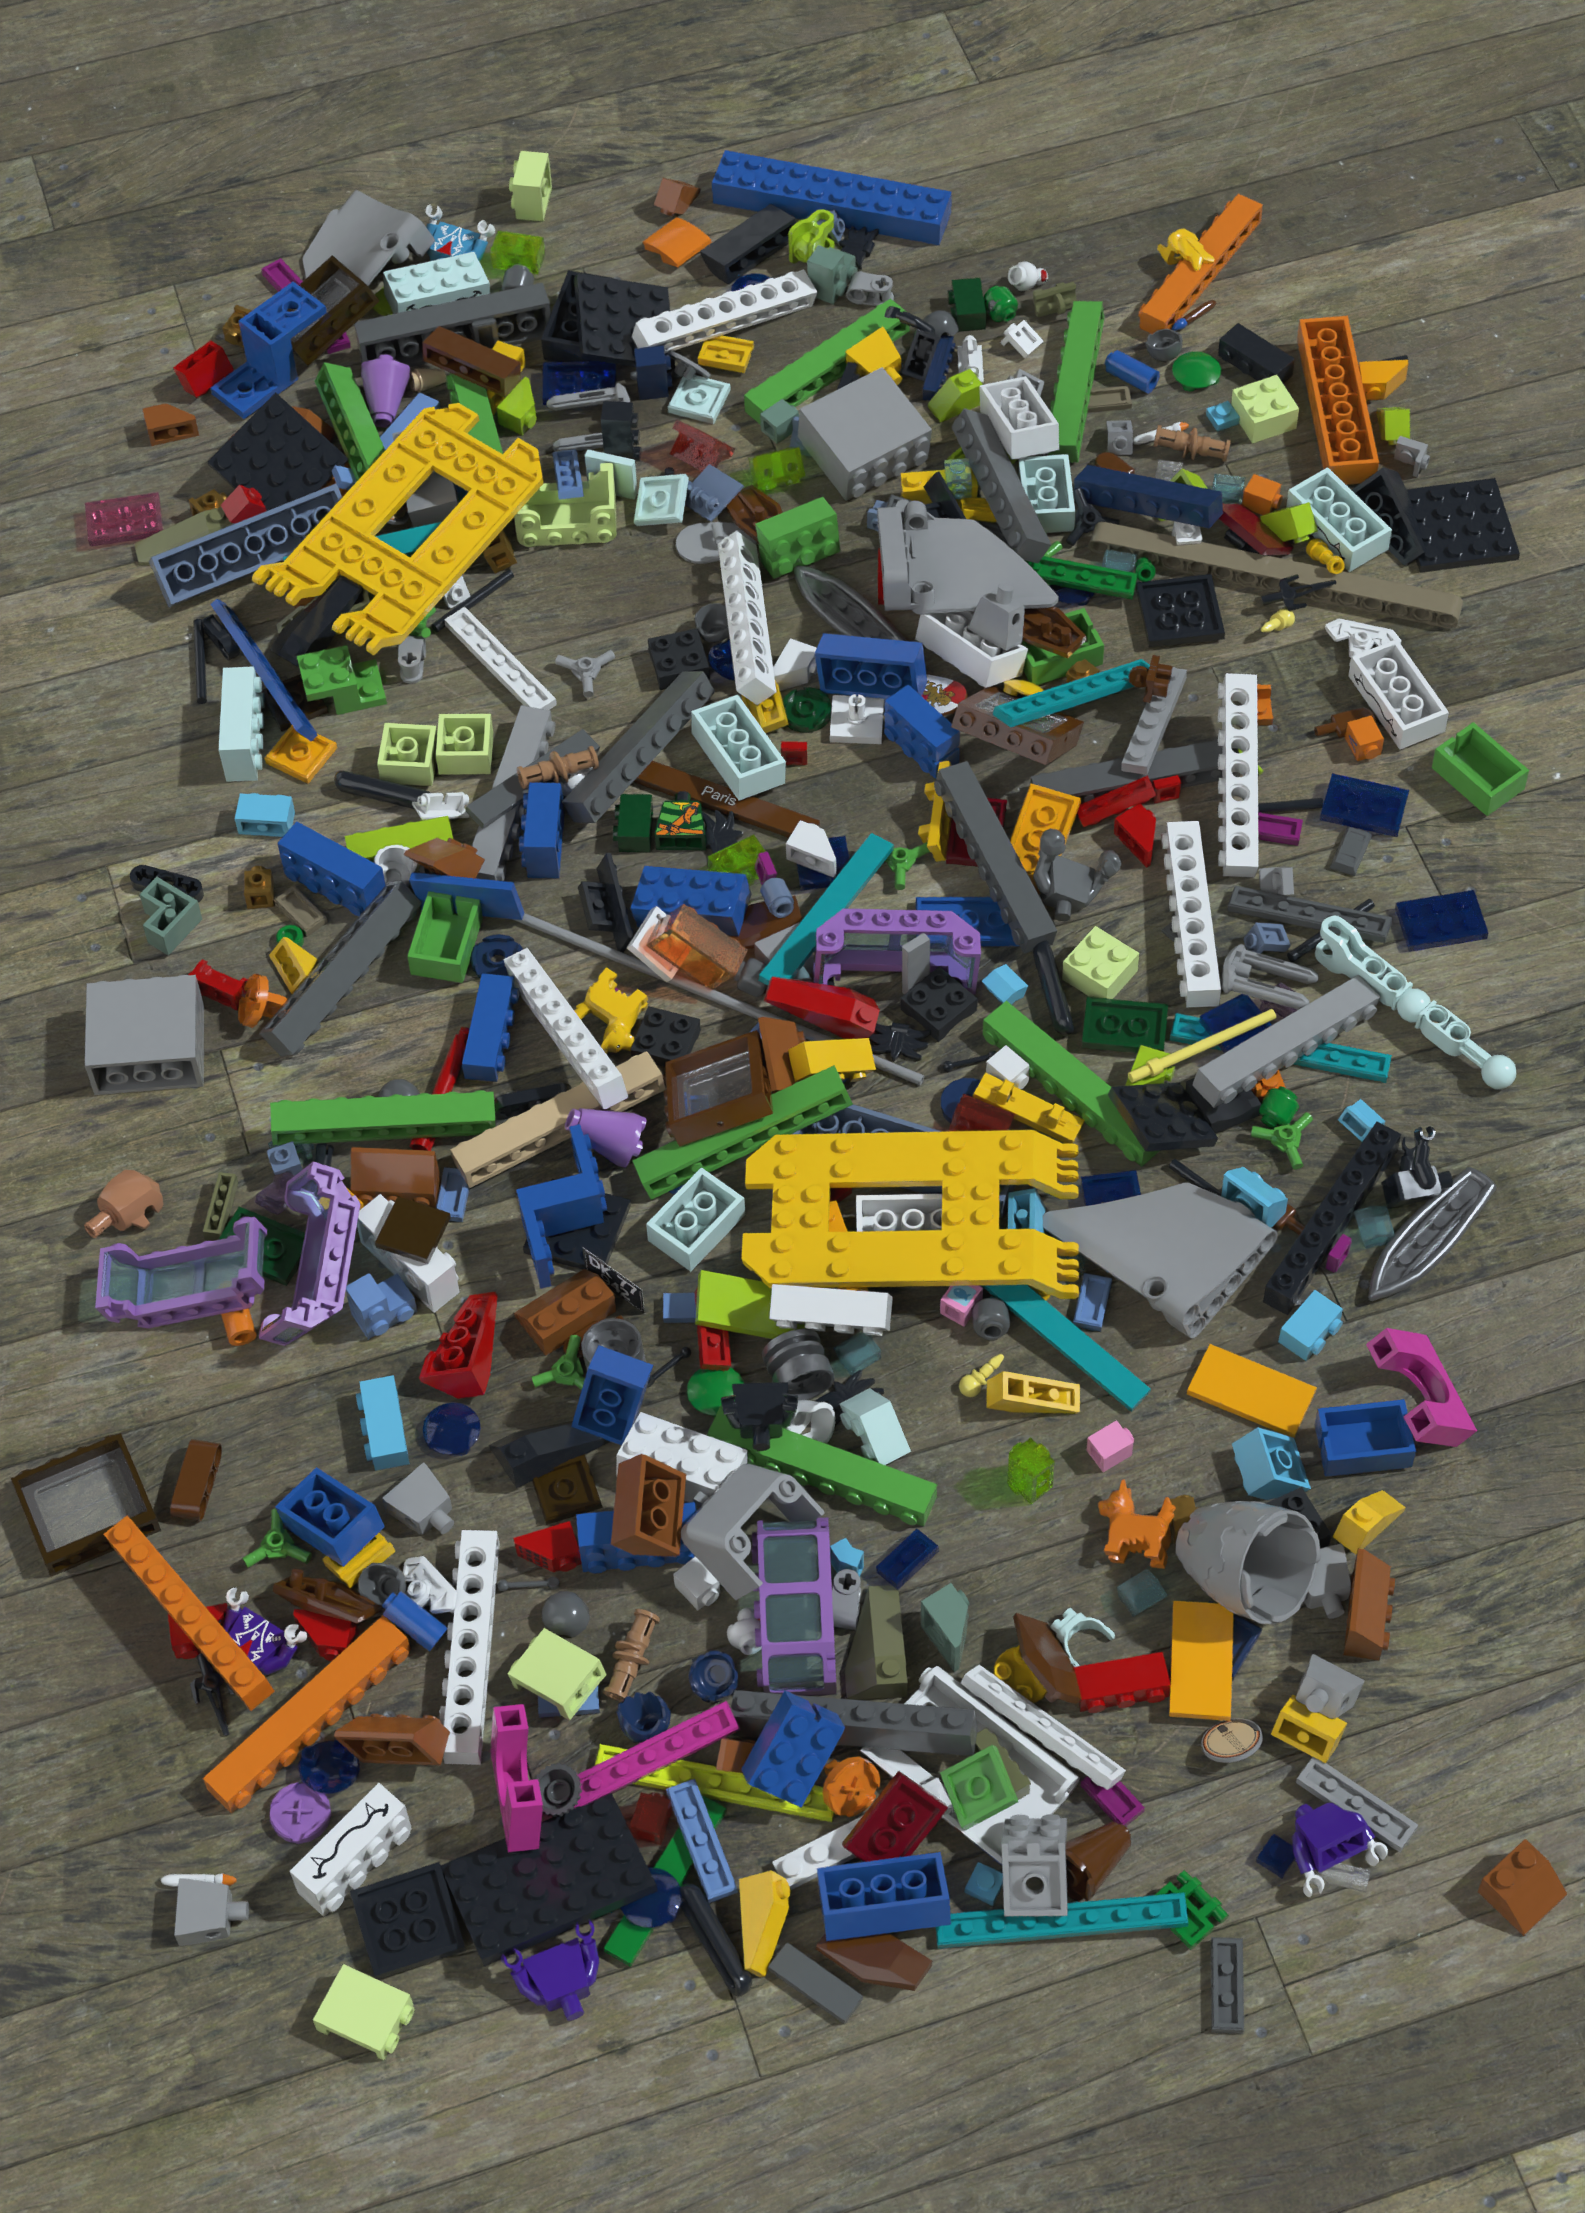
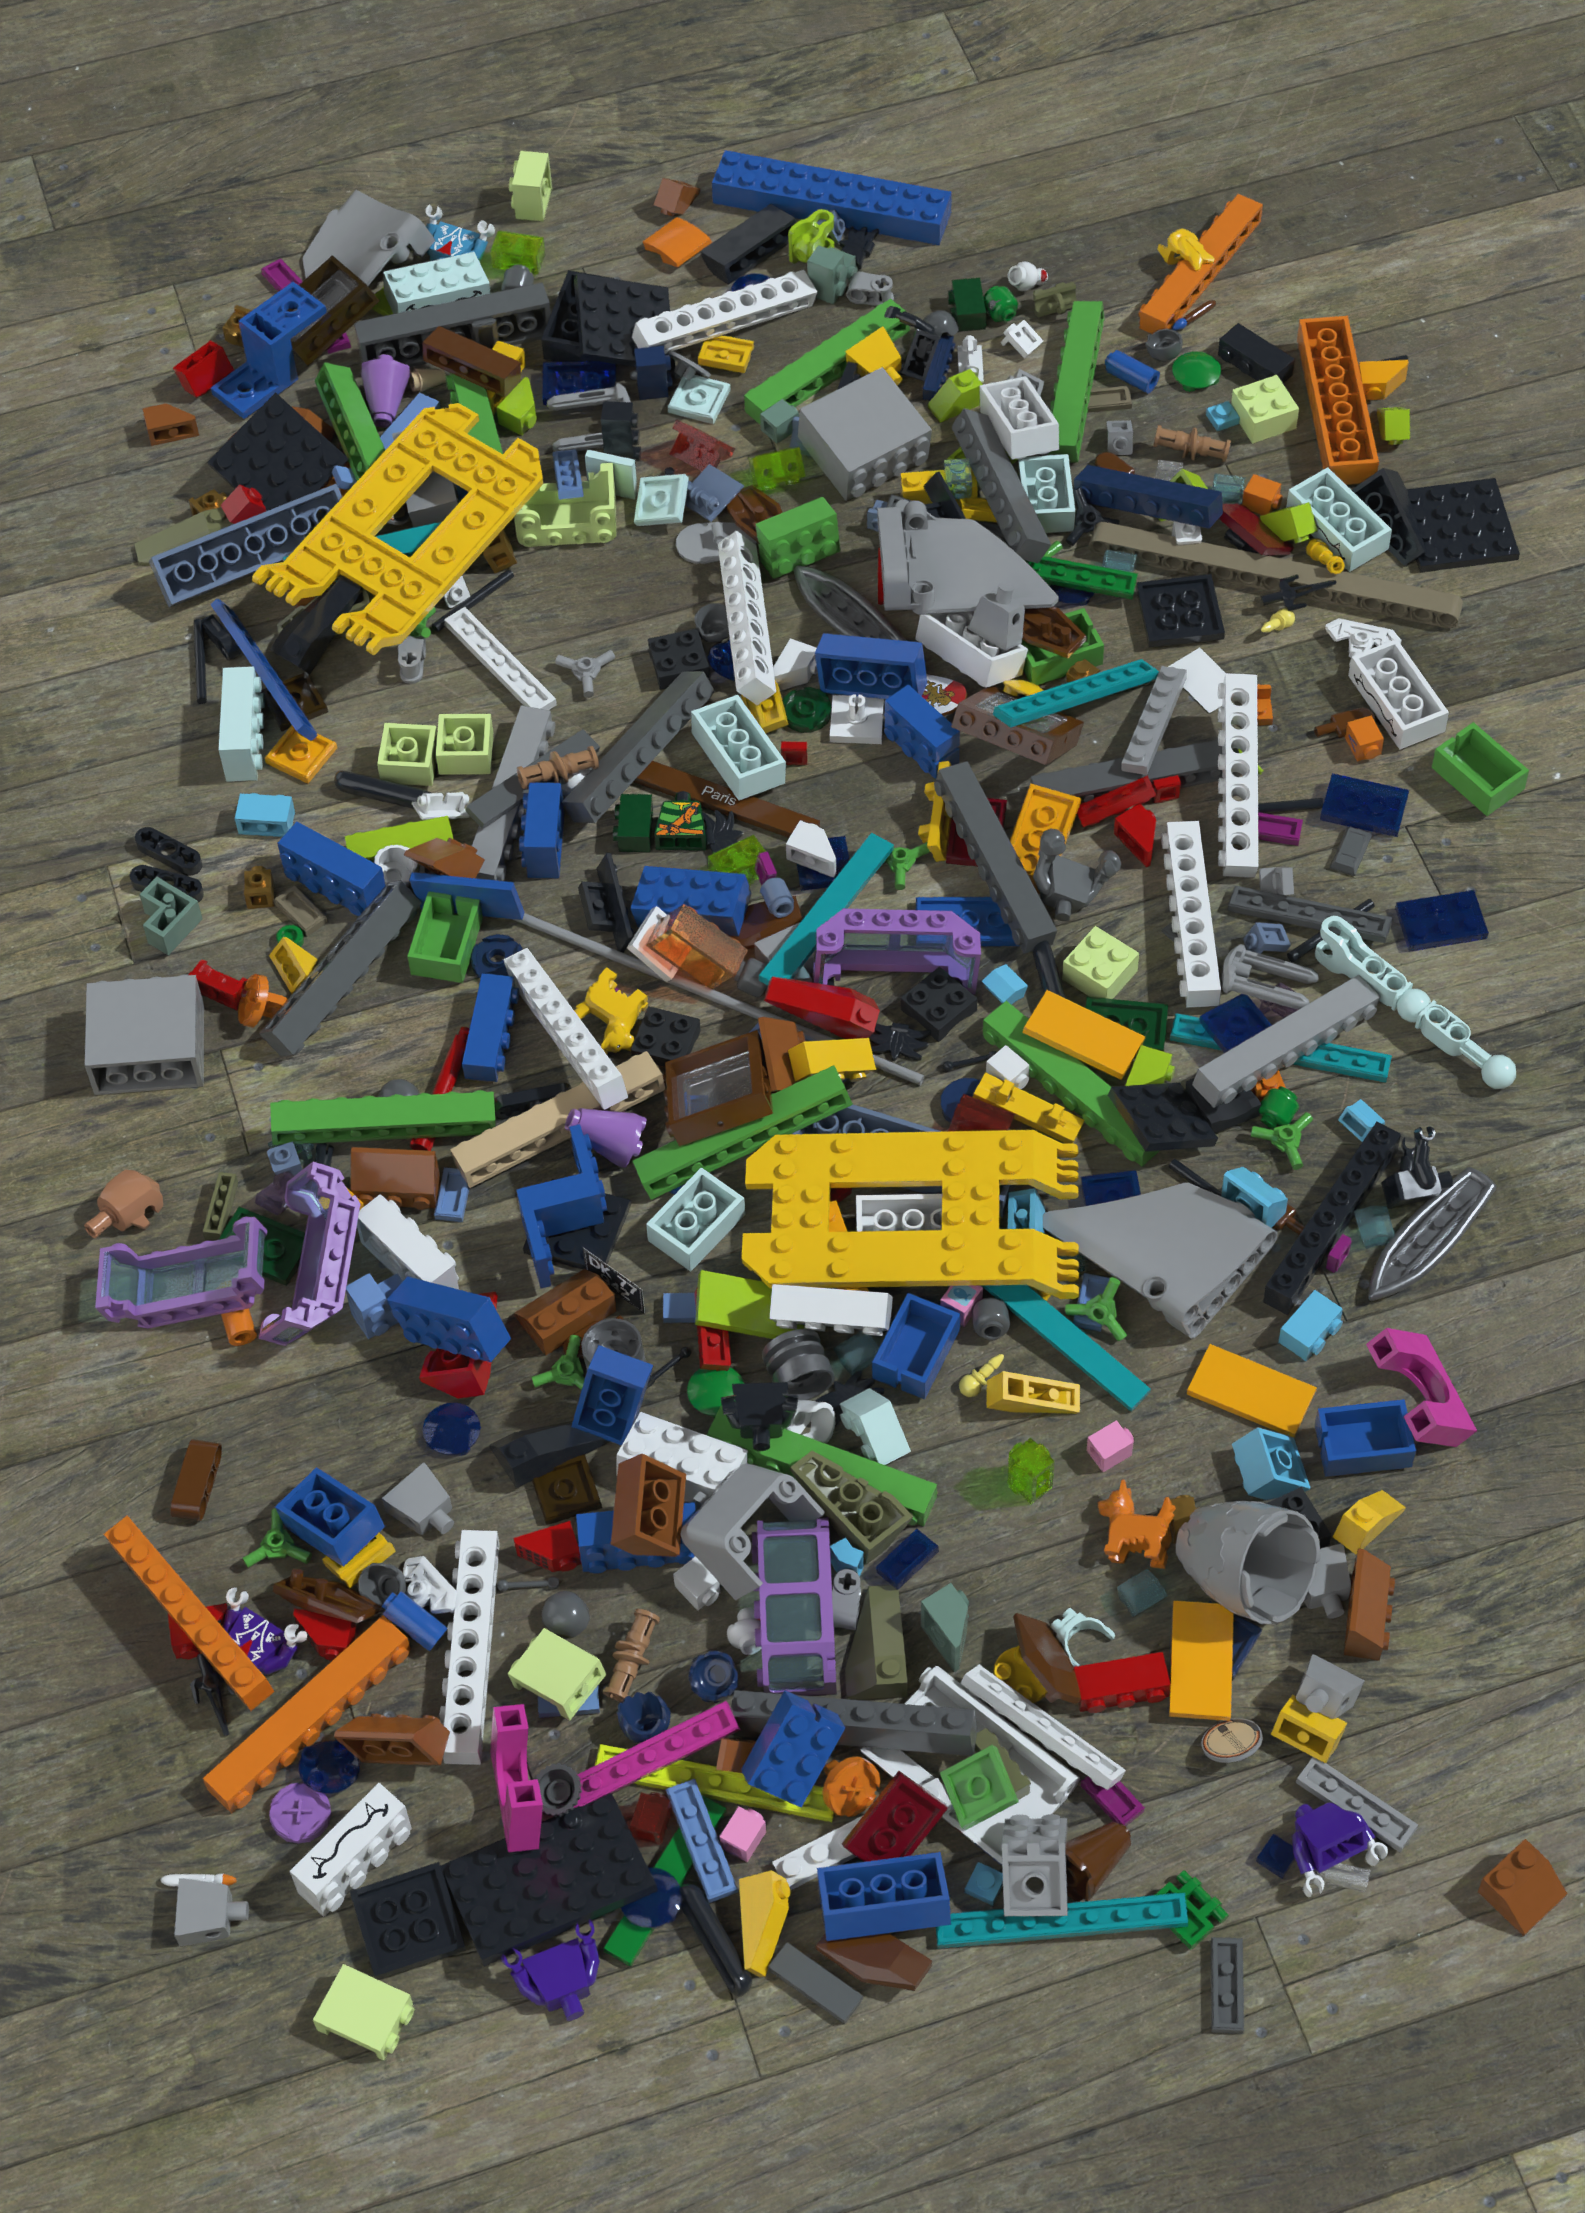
(80, 1499): clear piece -> none
(123, 519): clear pink plate -> none
(174, 860): none -> black beam
(334, 675): bright green bracket -> none
(382, 1423): medium azure brick -> none
(412, 1230): dark brown tile -> none
(448, 1319): none -> blue brick
(743, 1833): none -> bright pink brick
(853, 1507): none -> olive wedge
(915, 962): light grey tile -> none
(916, 1345): none -> blue piece
(1083, 1034): none -> light orange tile
(1101, 1309): none -> bright green piece
(1149, 572): green pin -> none
(1150, 436): white piece -> none
(1155, 679): reddish brown hips -> none
(1156, 1066): light yellow bar -> none
(1202, 678): none -> white sticker
(1412, 453): light grey bracket -> none

